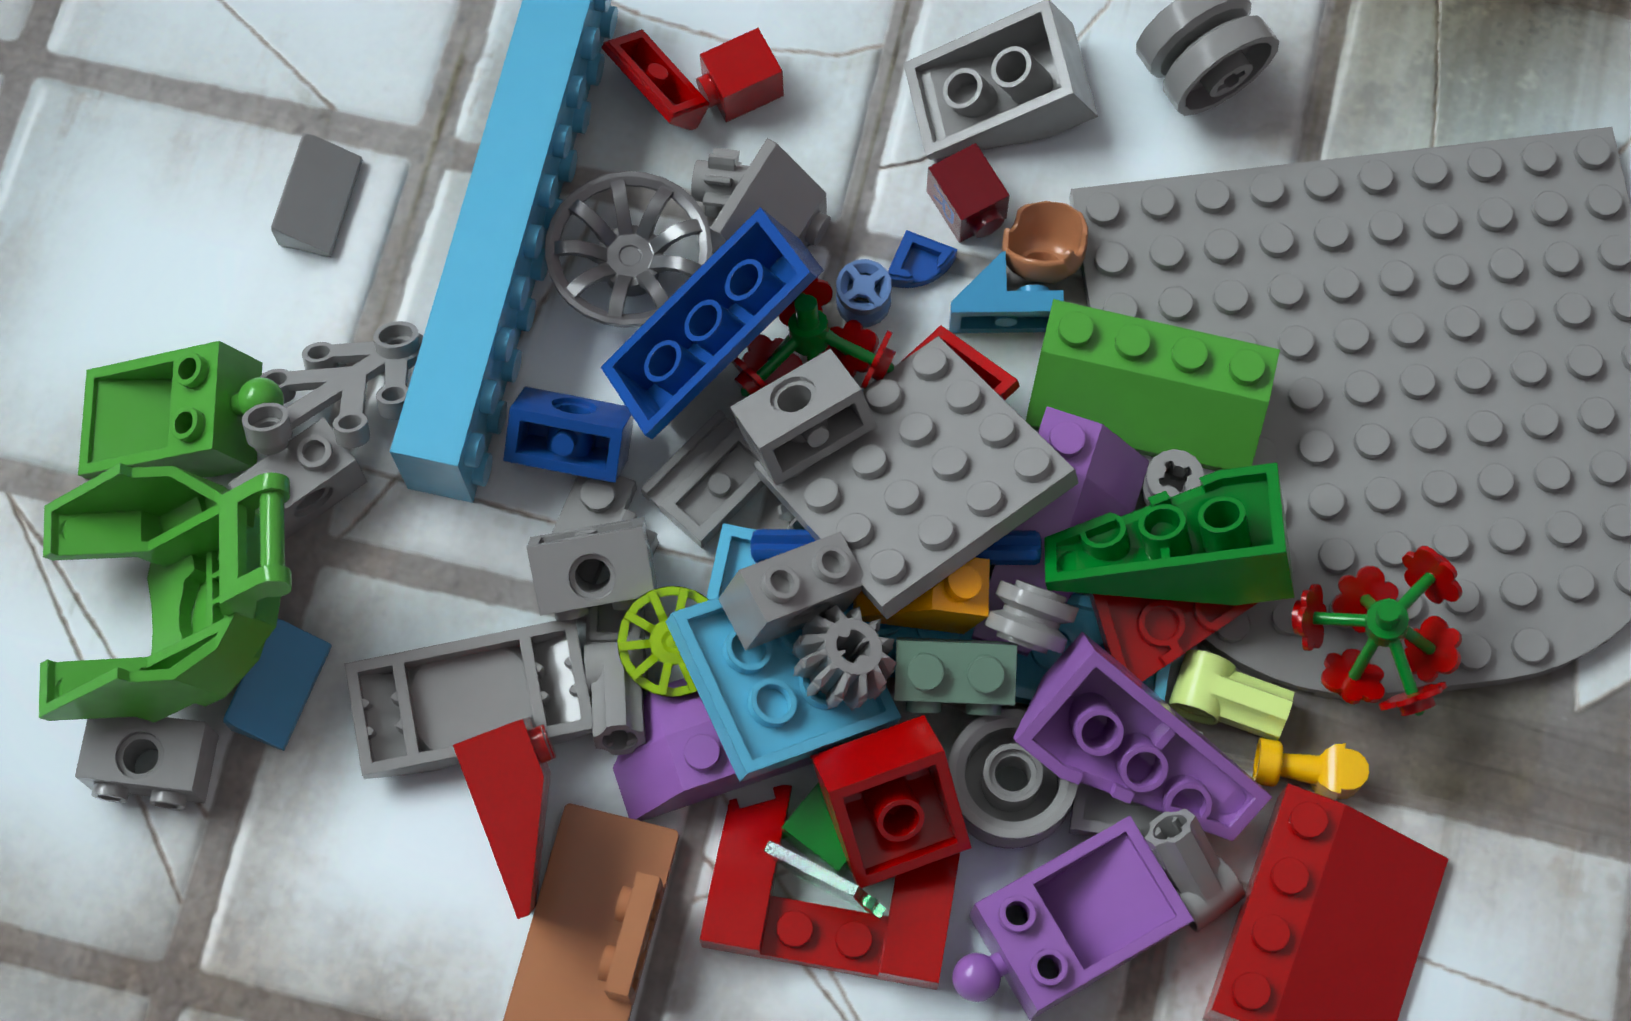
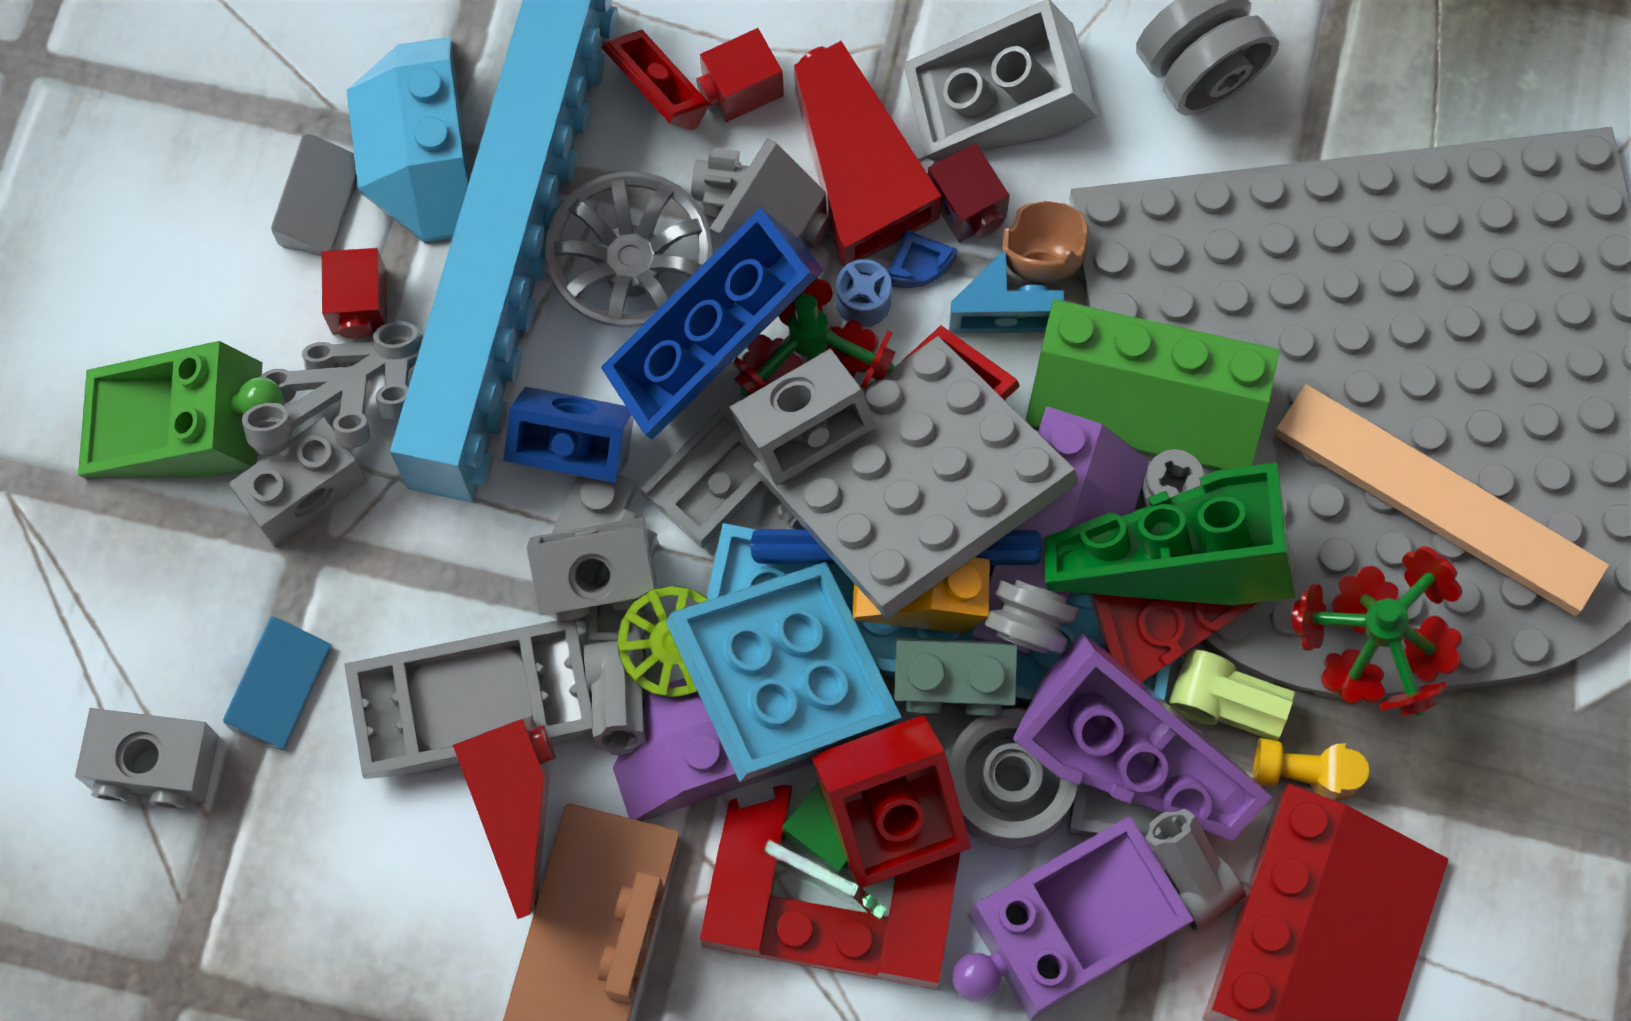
(209, 582): bright green piece -> none
(354, 291): none -> red brick
(412, 138): none -> medium azure wedge
(790, 589): light grey brick -> none
(860, 157): none -> red slope
(865, 653): light grey gear -> none
(1441, 500): none -> light nougat tile

